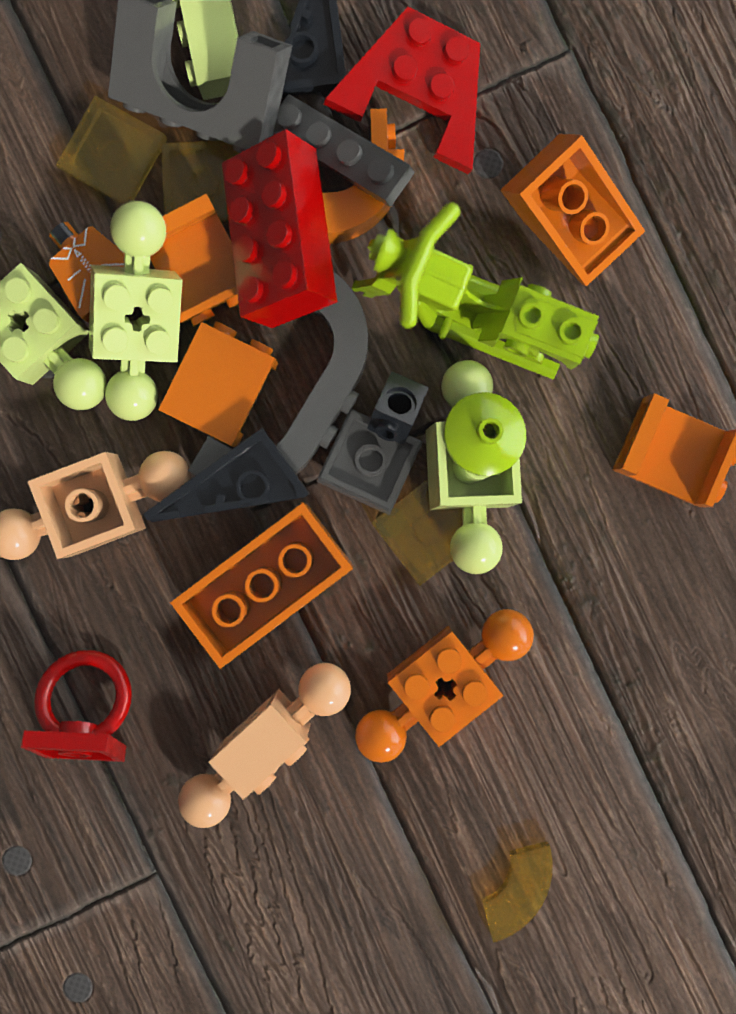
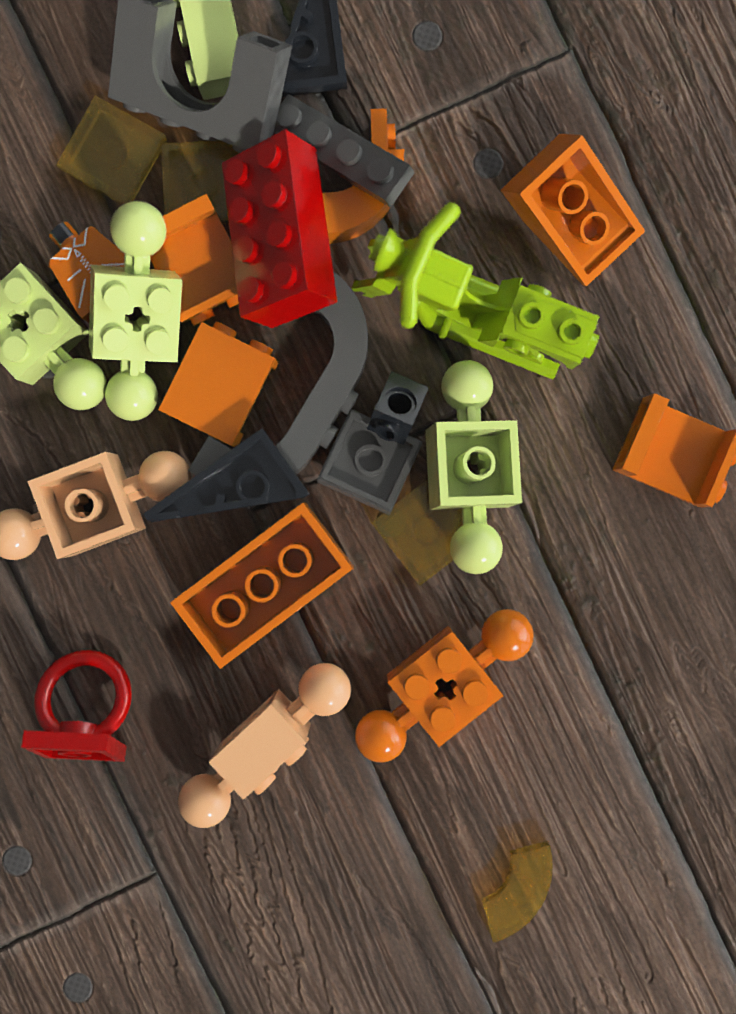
(426, 68): red wing -> none
(468, 443): lime dish -> none

